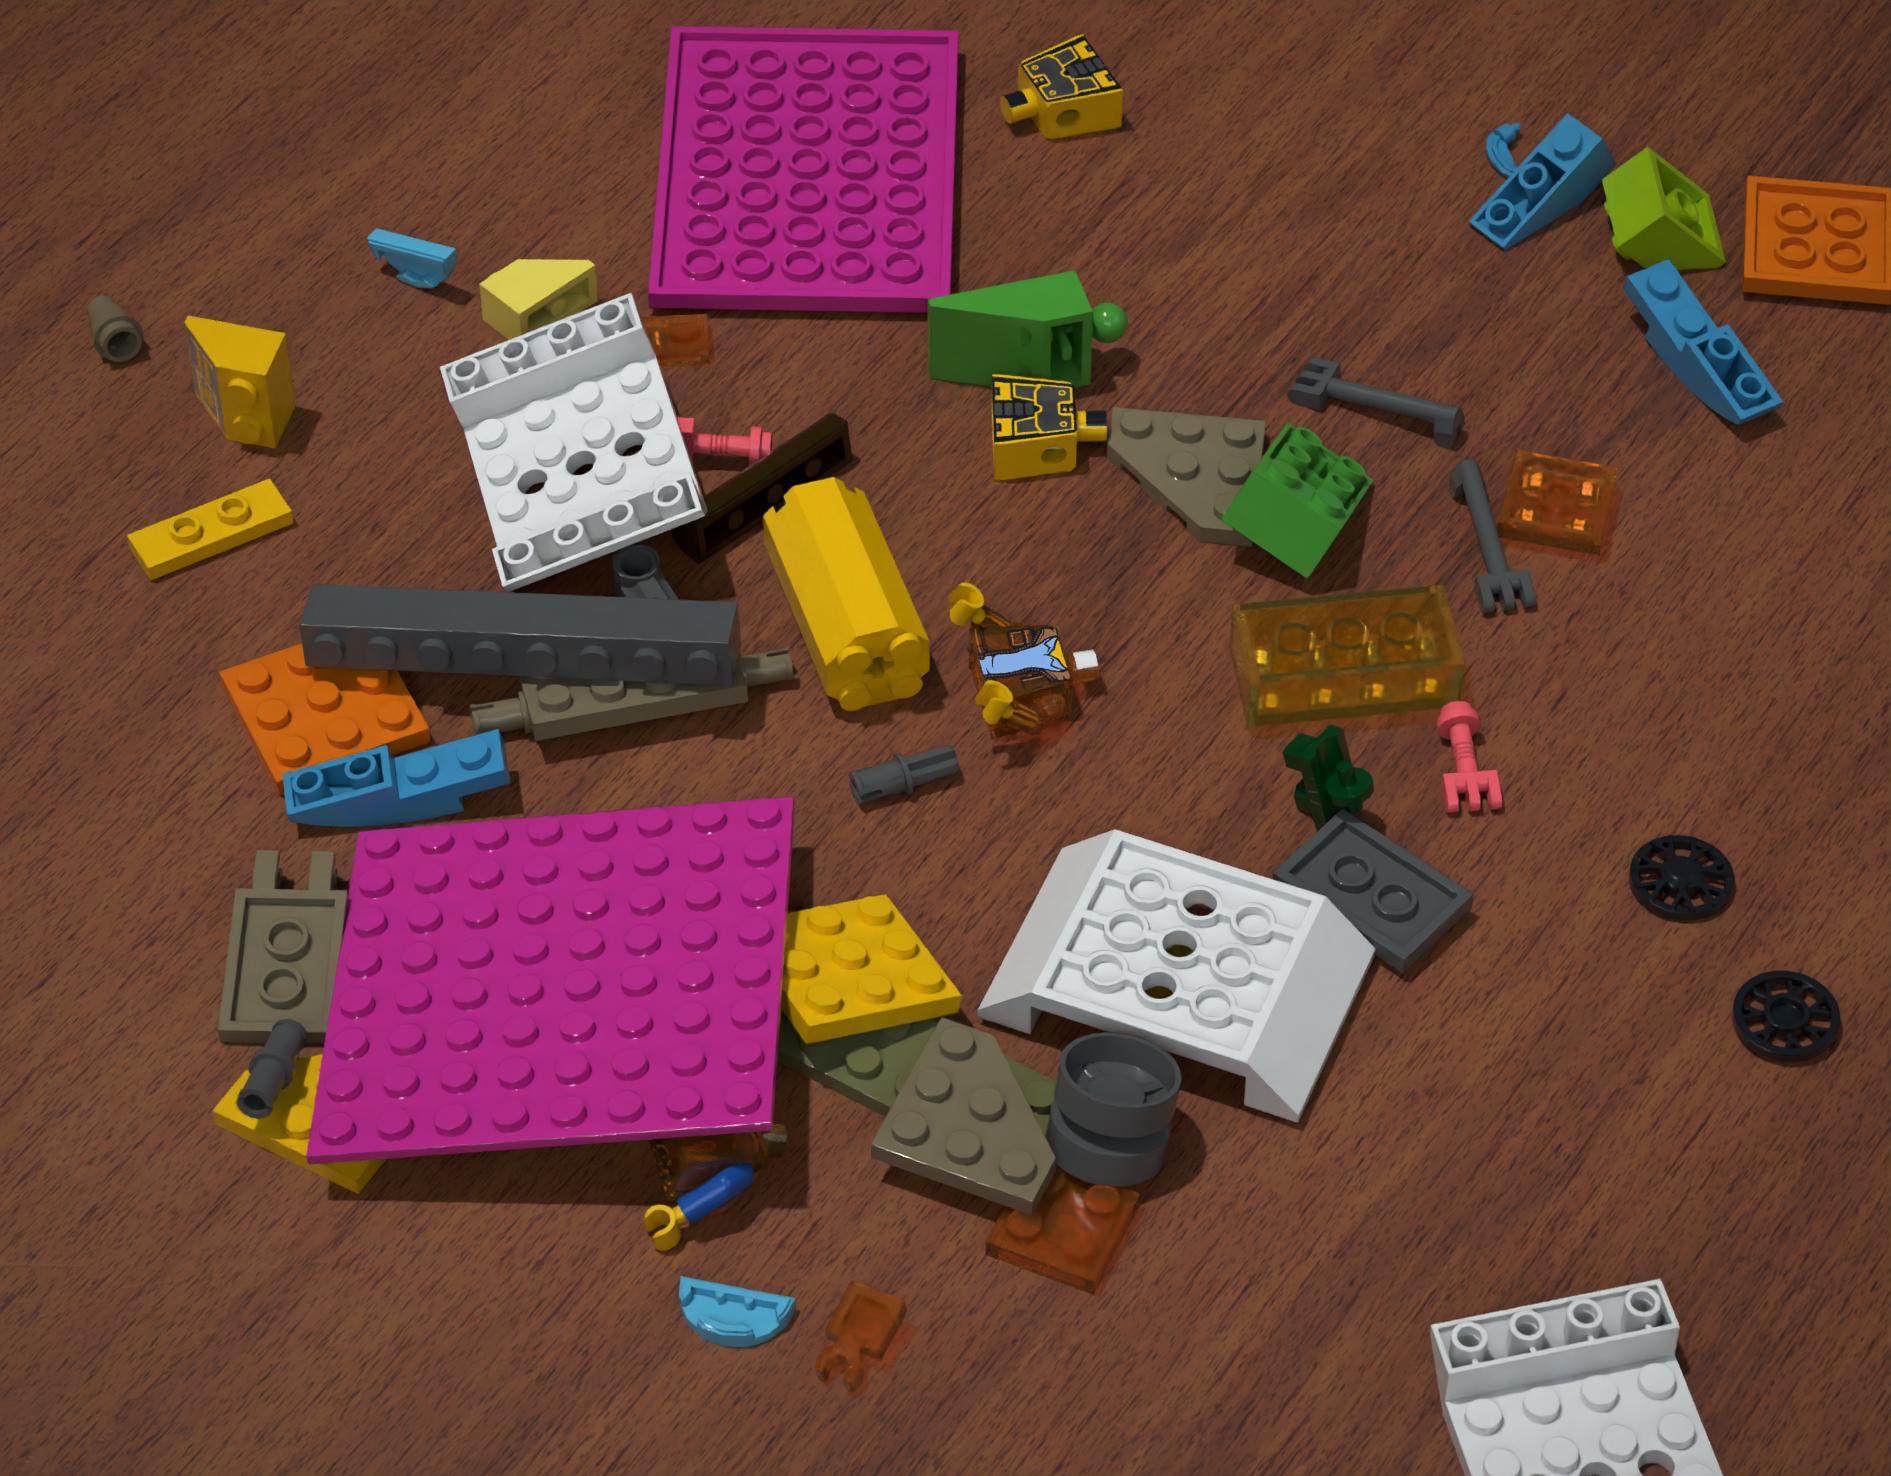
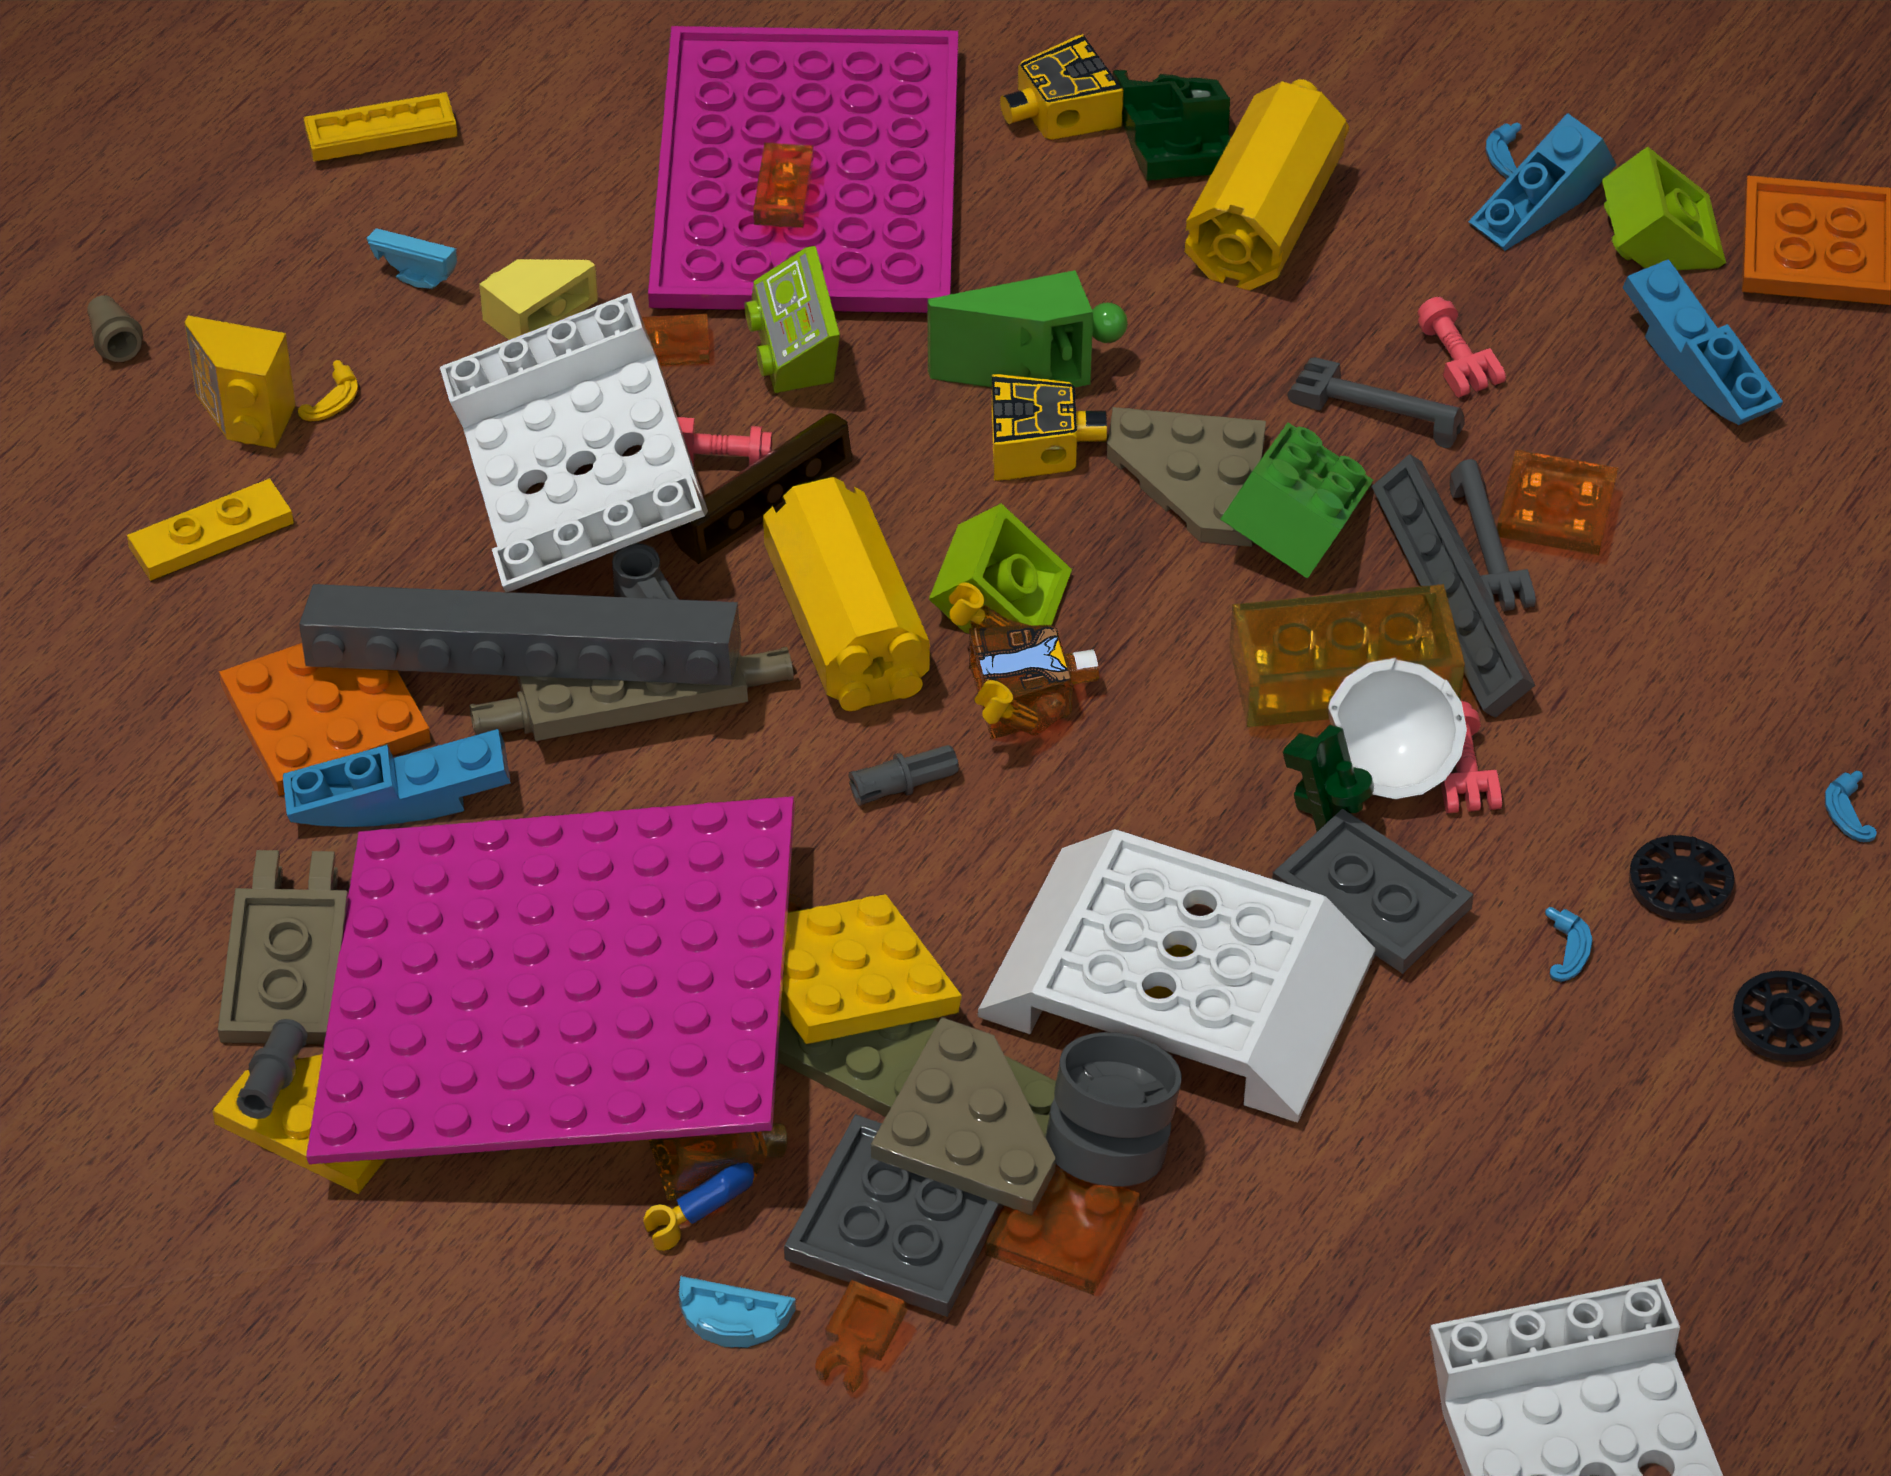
(335, 400): none -> yellow piece
(380, 126): none -> yellow plate
(783, 185): none -> clear orange plate
(794, 323): none -> lime slope
(890, 1226): none -> dark grey plate
(1008, 566): none -> lime slope
(1175, 124): none -> dark green slope
(1266, 184): none -> yellow brick
(1400, 725): none -> white cylinder
(1438, 319): none -> coral hinge
(1441, 558): none -> dark grey plate
(1577, 945): none -> dark azure piece
(1841, 809): none -> dark azure piece

